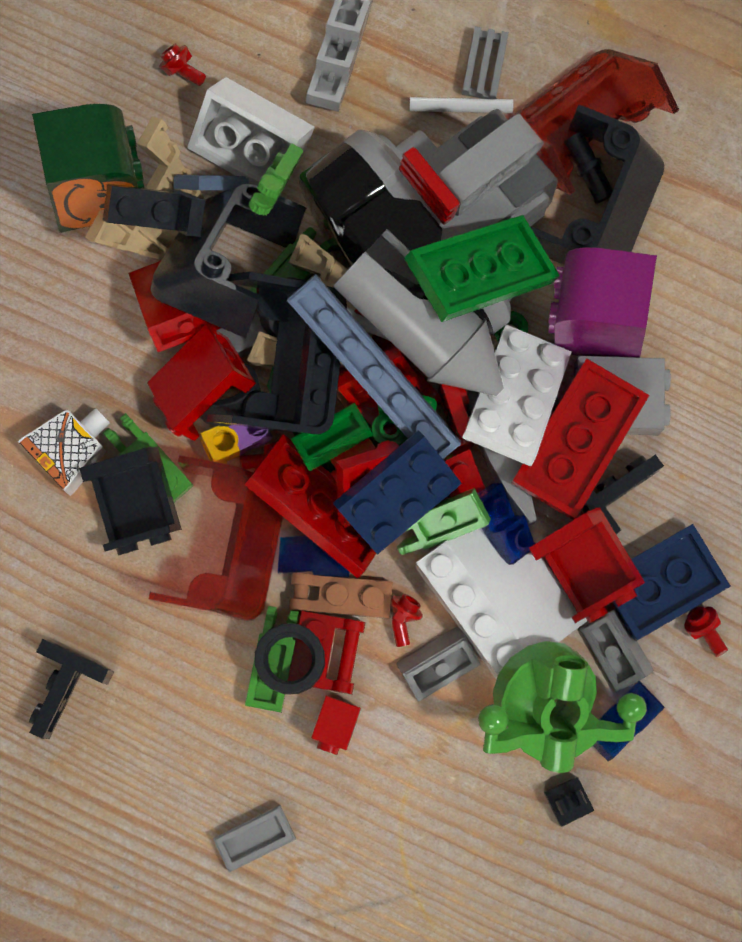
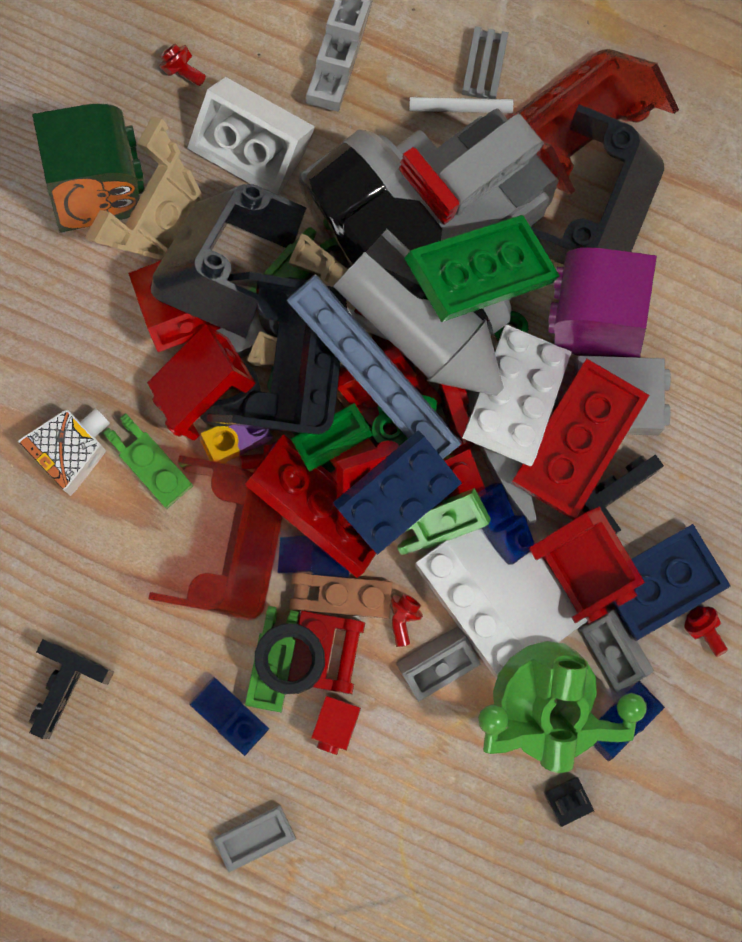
(133, 499): black panel -> none
(154, 209): black bracket -> none
(208, 182): sand blue tile -> none
(229, 716): none -> clear blue slope
(275, 180): bright green hinge -> none
(589, 167): black pin -> none

